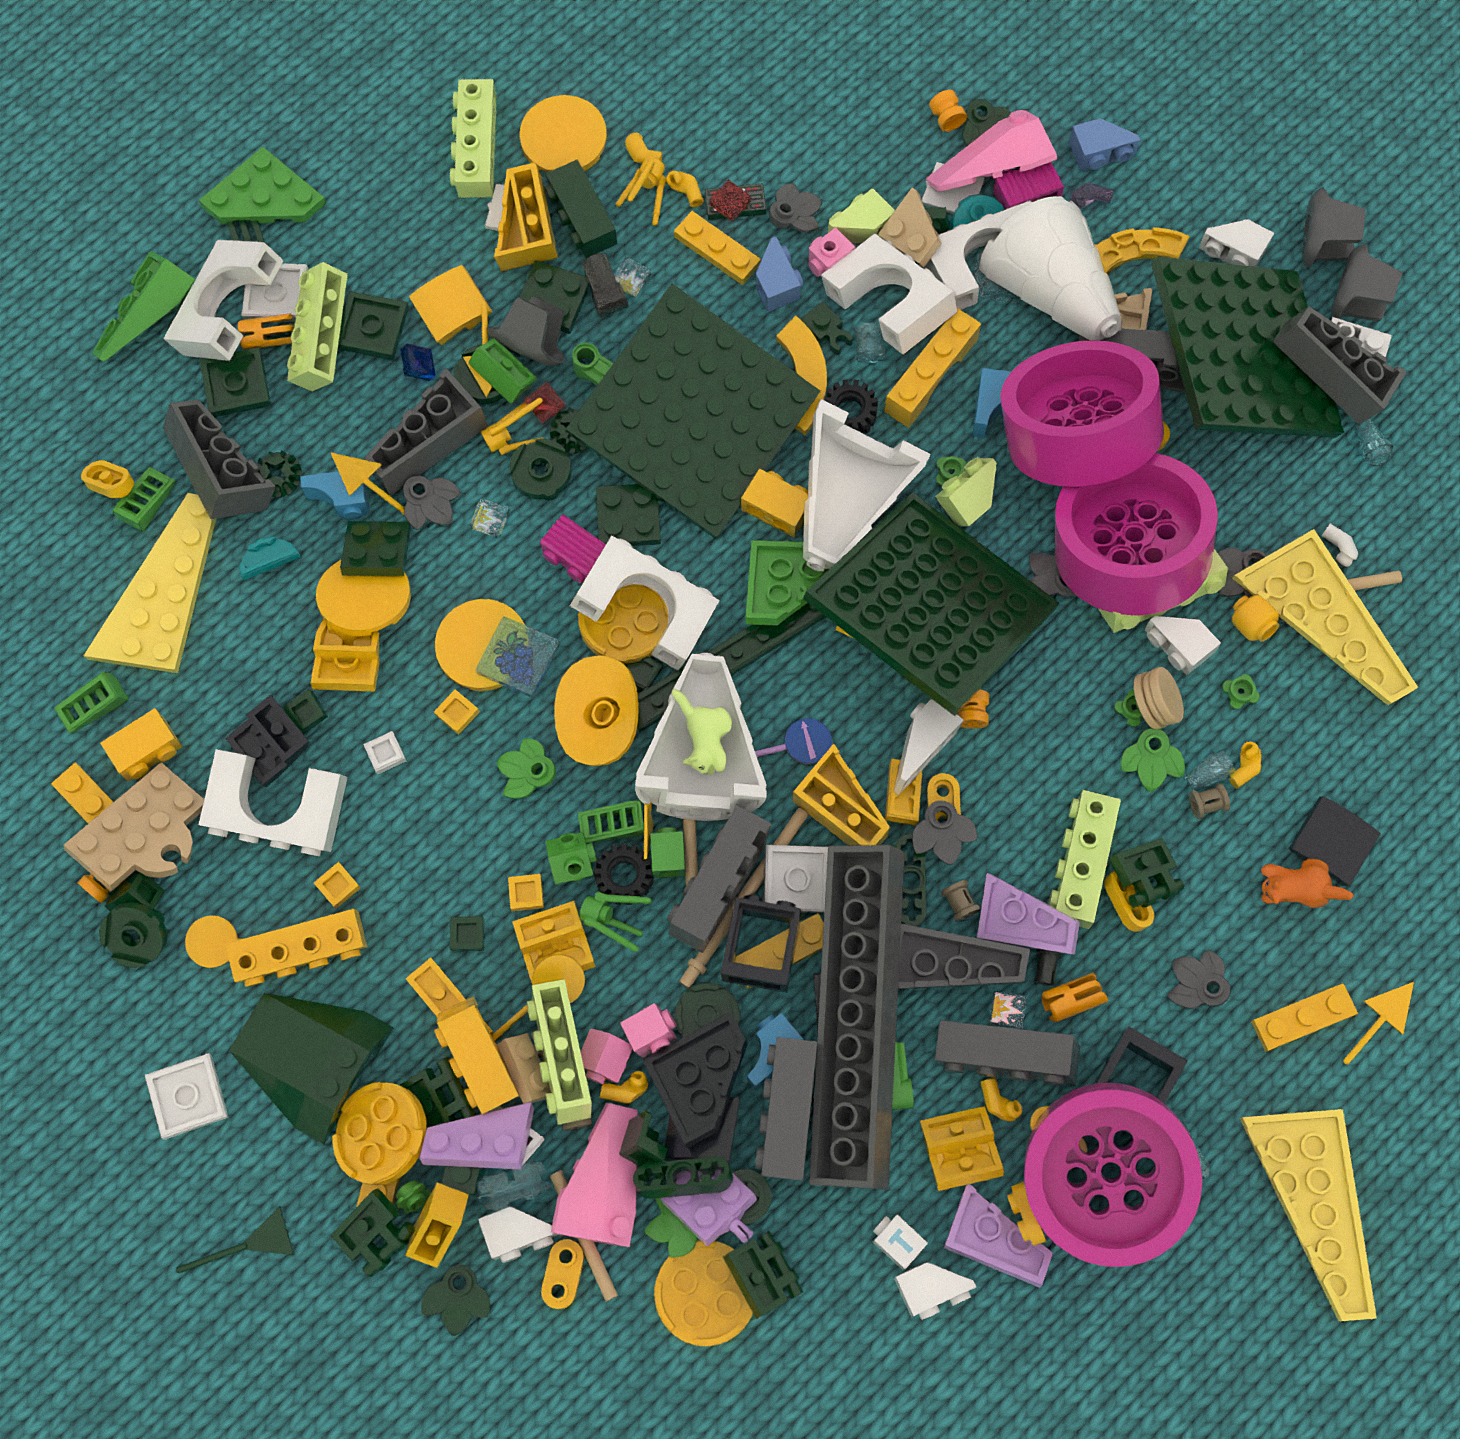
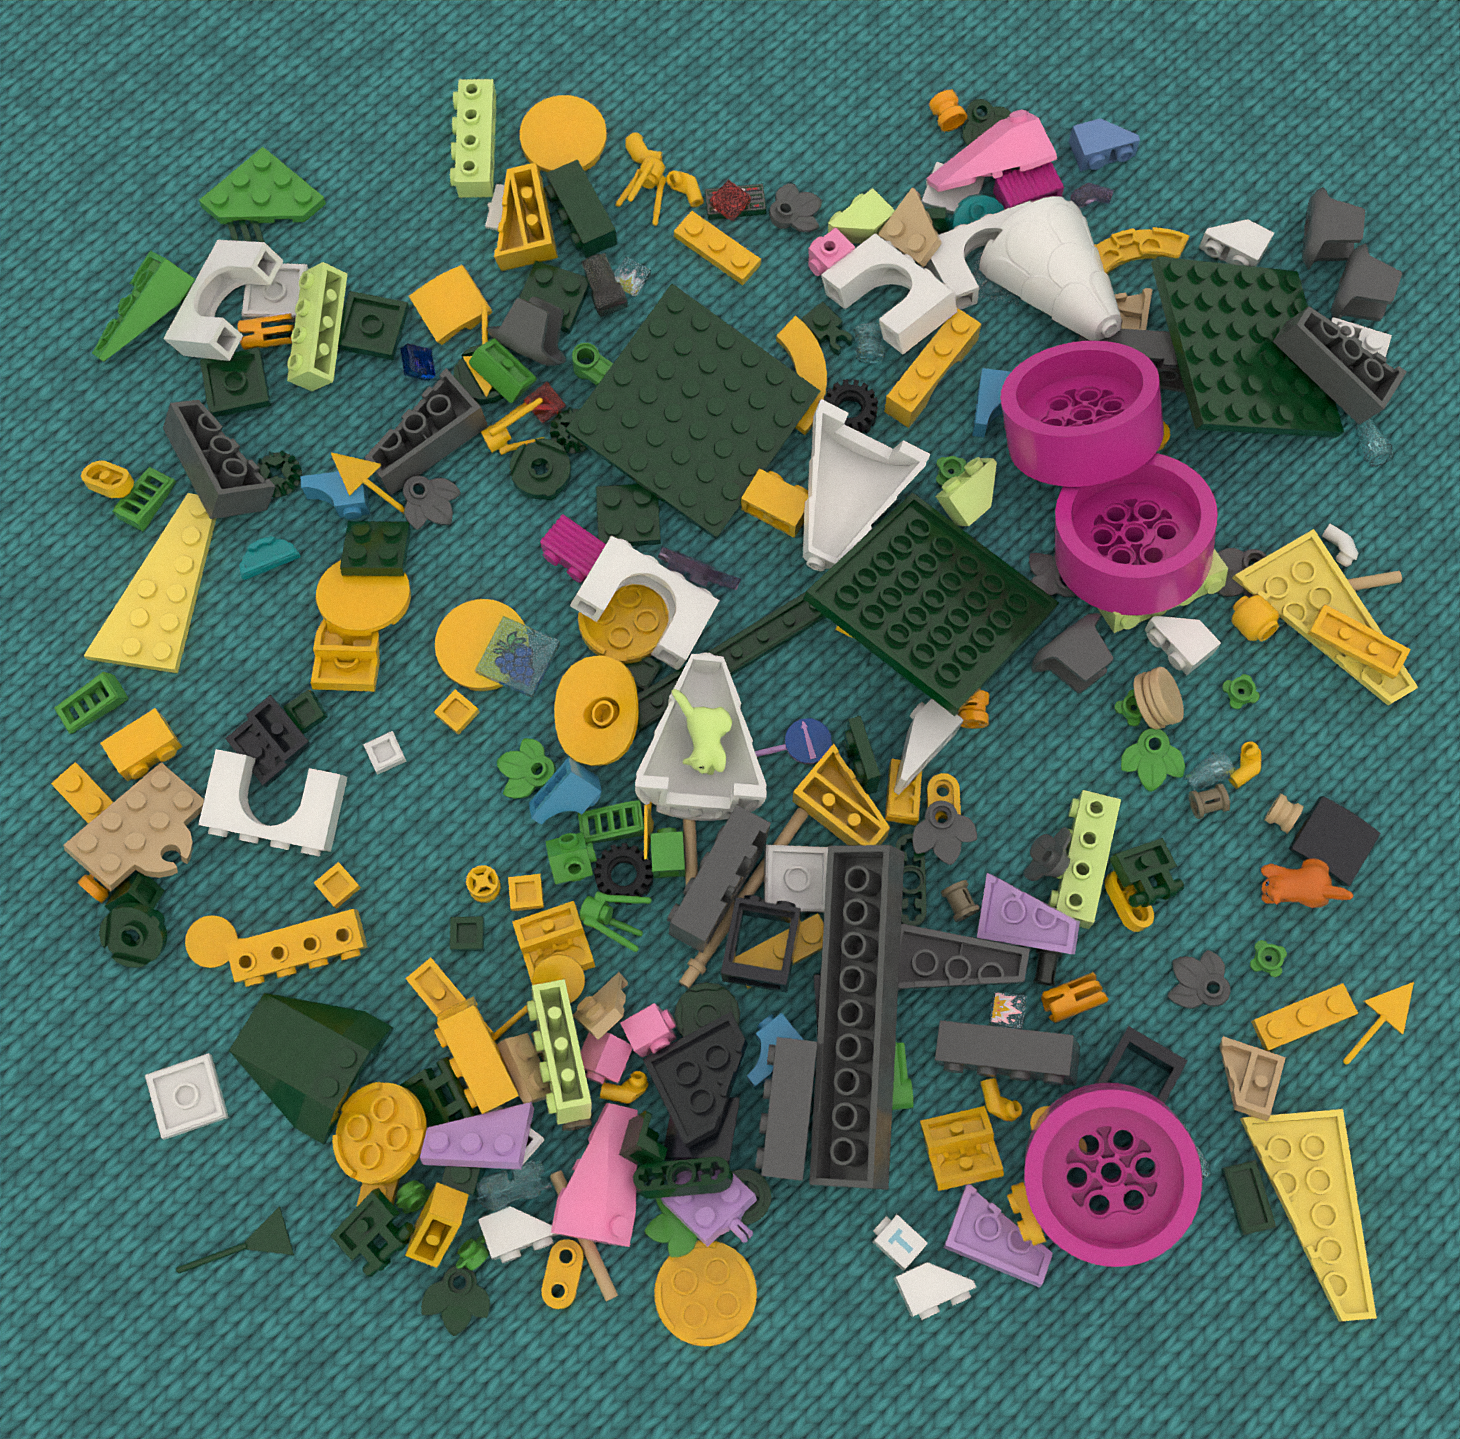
(472, 1253): none -> bright green plate
(483, 877): none -> yellow wheel
(489, 518): clear light blue tile -> none
(567, 790): none -> dark azure arch
(603, 1009): none -> tan wing
(699, 571): none -> clear purple wing
(756, 1277): dark green plate -> none
(776, 279): medium blue slope -> none
(777, 581): bright green plate -> none
(858, 747): none -> dark green plate
(1049, 856): none -> dark grey plate
(1076, 655): none -> dark grey piece
(1248, 1197): none -> dark green tile
(1251, 1077): none -> tan wing
(1277, 956): none -> bright green plate
(1284, 813): none -> tan wheel
(1359, 641): none -> yellow plate

